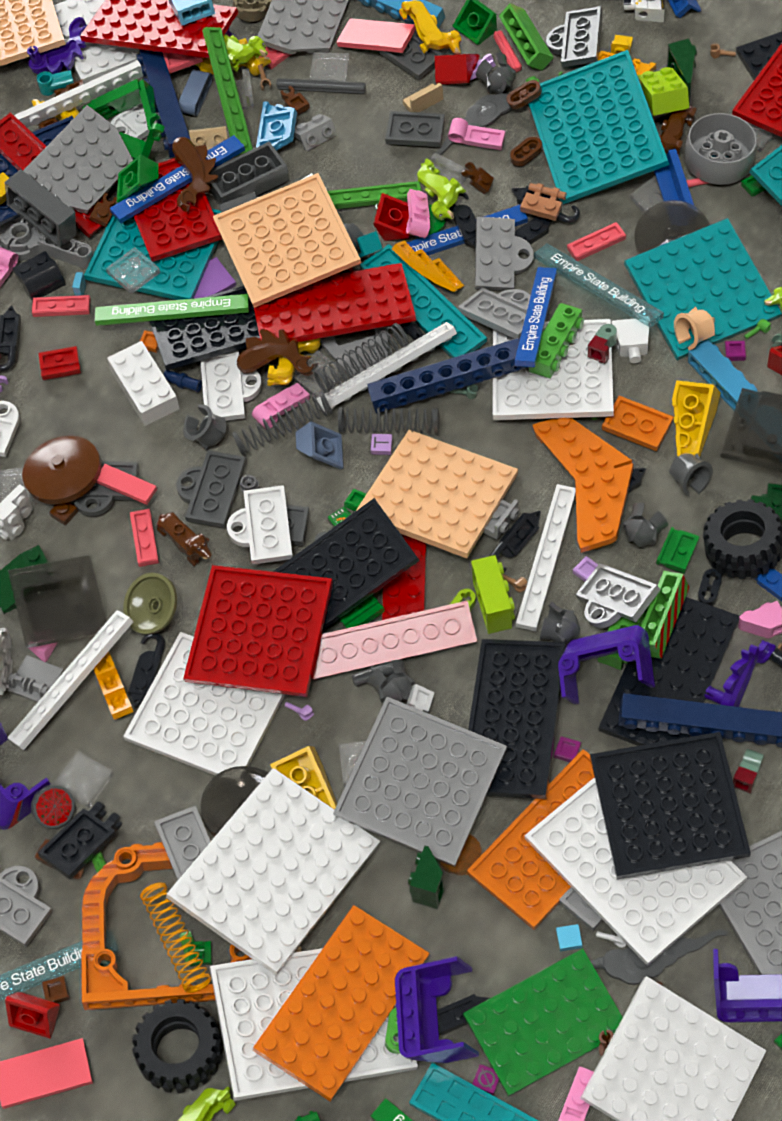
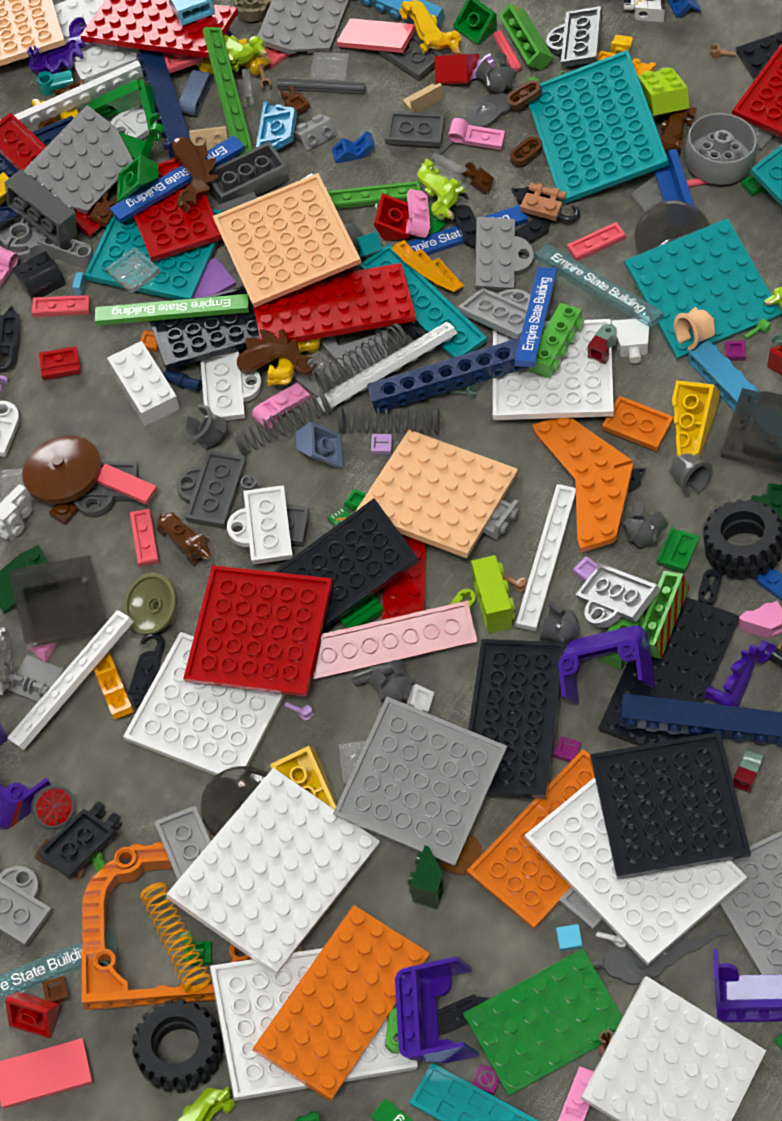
(84, 778): clear plate -> none
(348, 150): none -> blue slope
(517, 535): black plate -> none
(682, 59): dark green slope -> none

